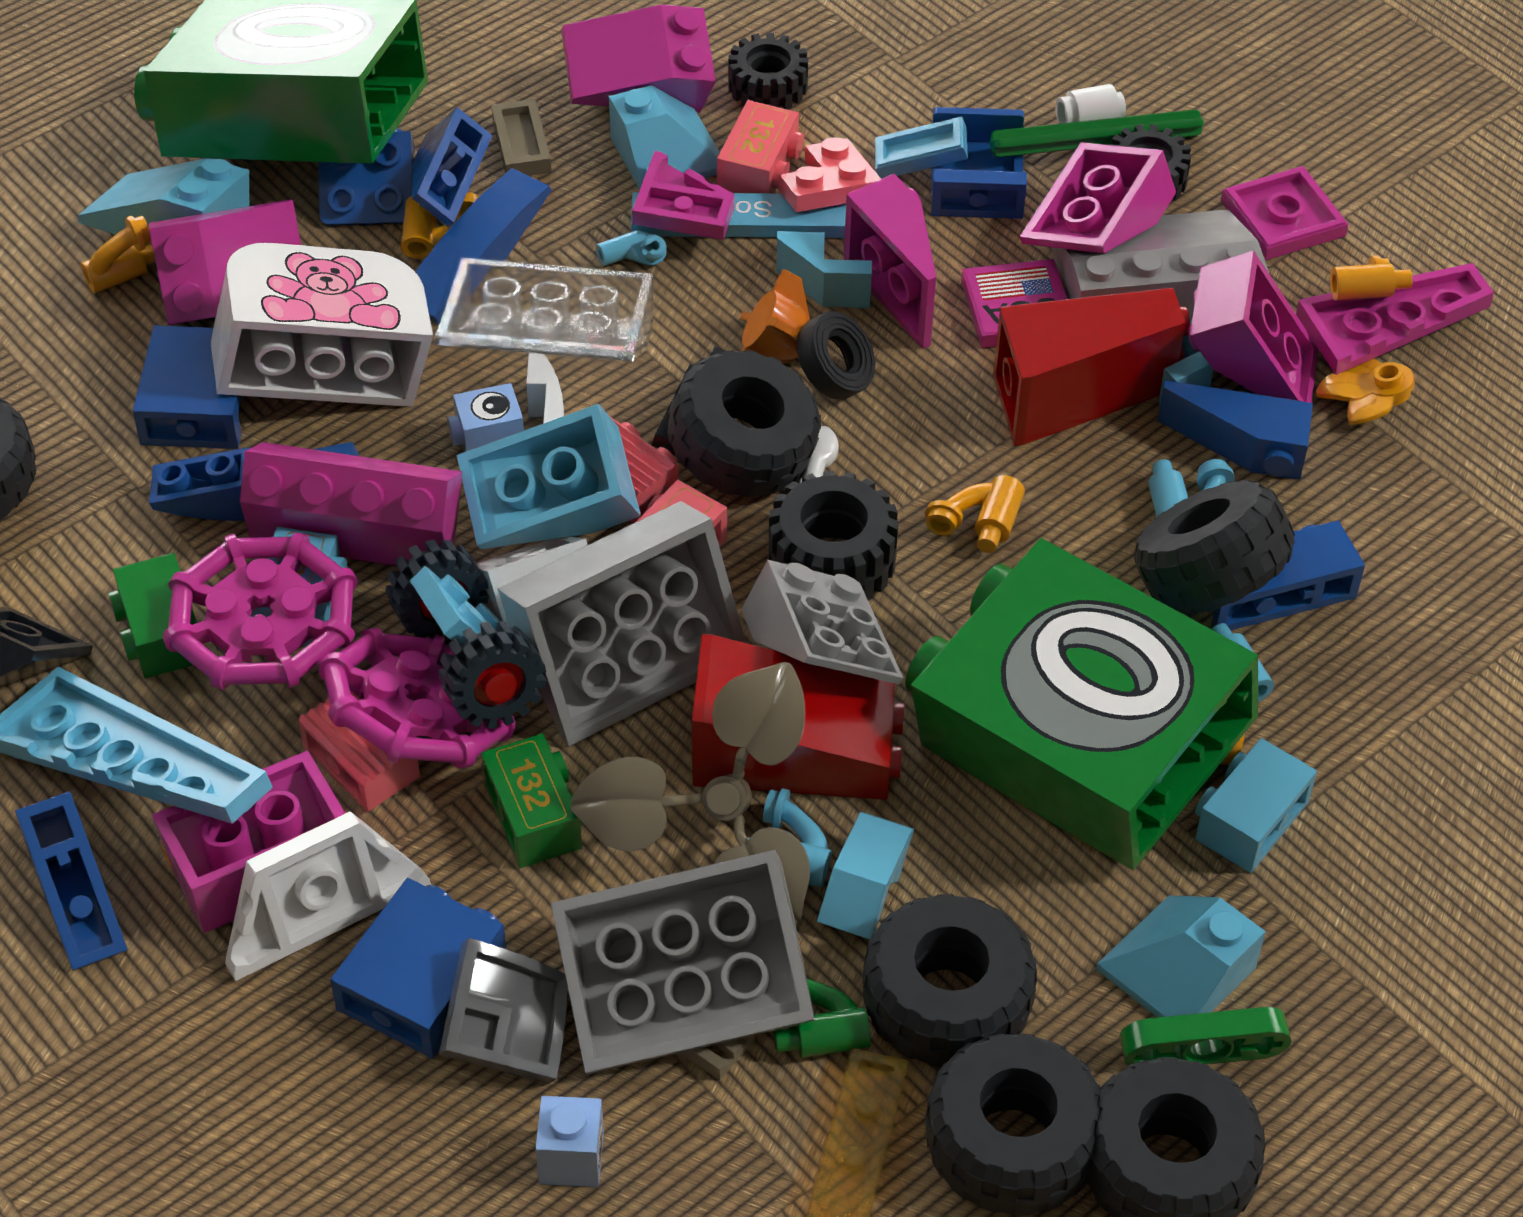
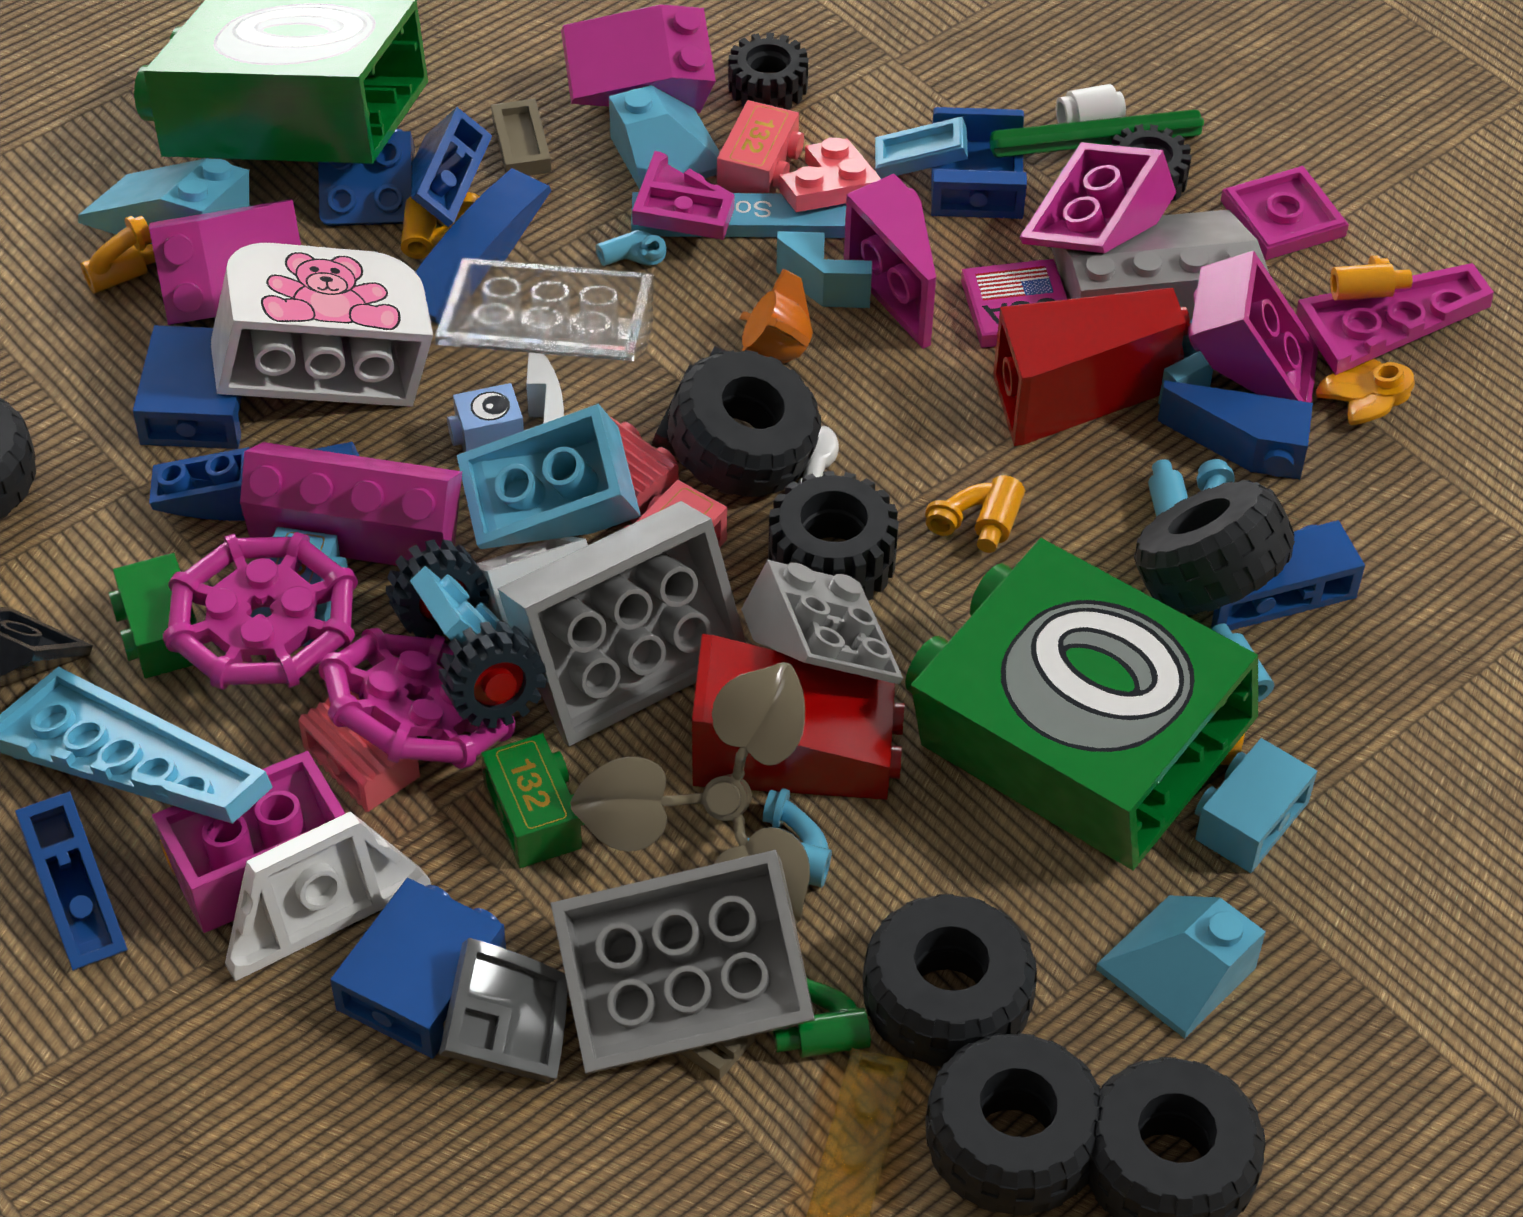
(569, 1141): light blue brick -> none
(818, 364): black tyre -> none
(863, 874): medium azure slope -> none
(1208, 1036): green beam -> none

